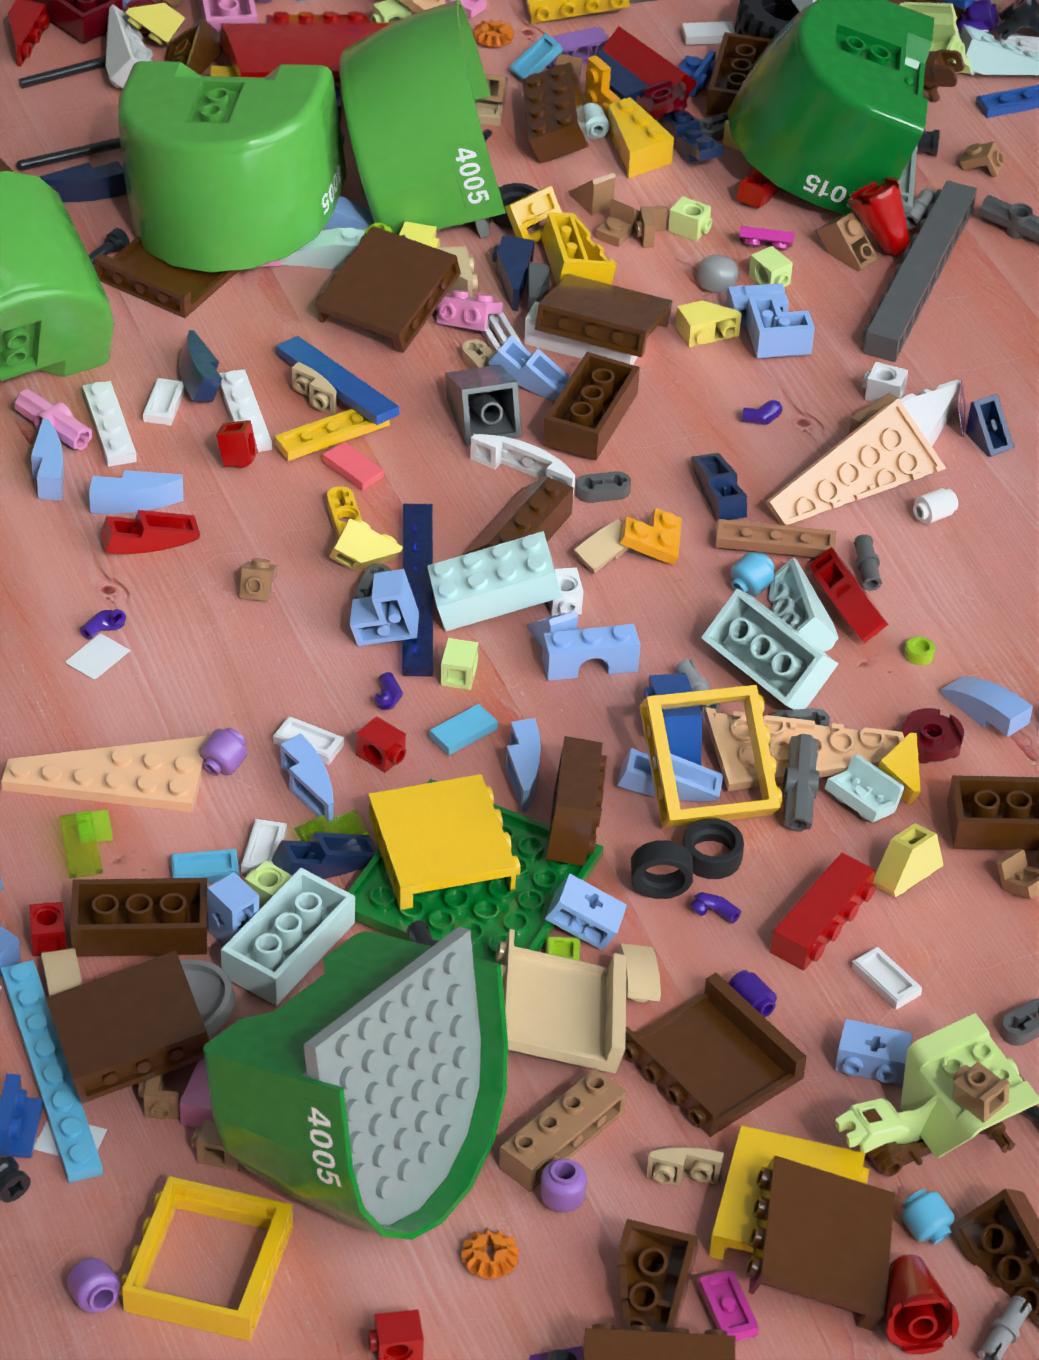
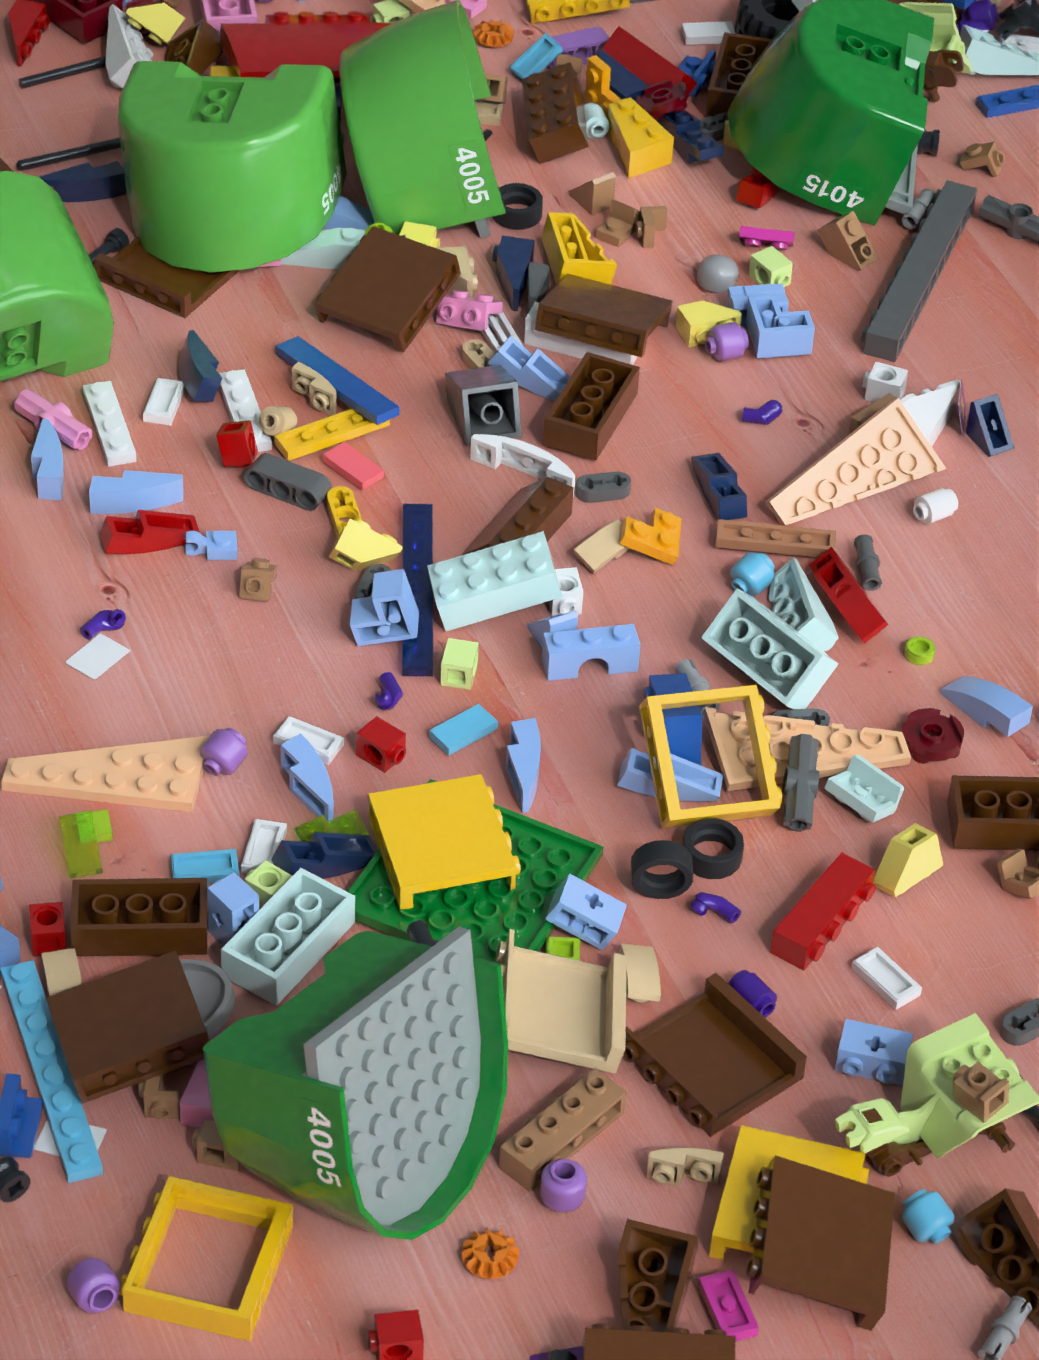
(216, 544): none -> light blue plate
(277, 420): none -> tan brick
(287, 481): none -> dark grey beam
(530, 211): yellow plate -> none
(576, 801): reddish brown brick -> none
(690, 219): yellowish green brick -> none
(727, 341): none -> medium lavender head
(882, 214): red cone -> none
(904, 767): yellow slope -> none
(918, 1308): red cone -> none

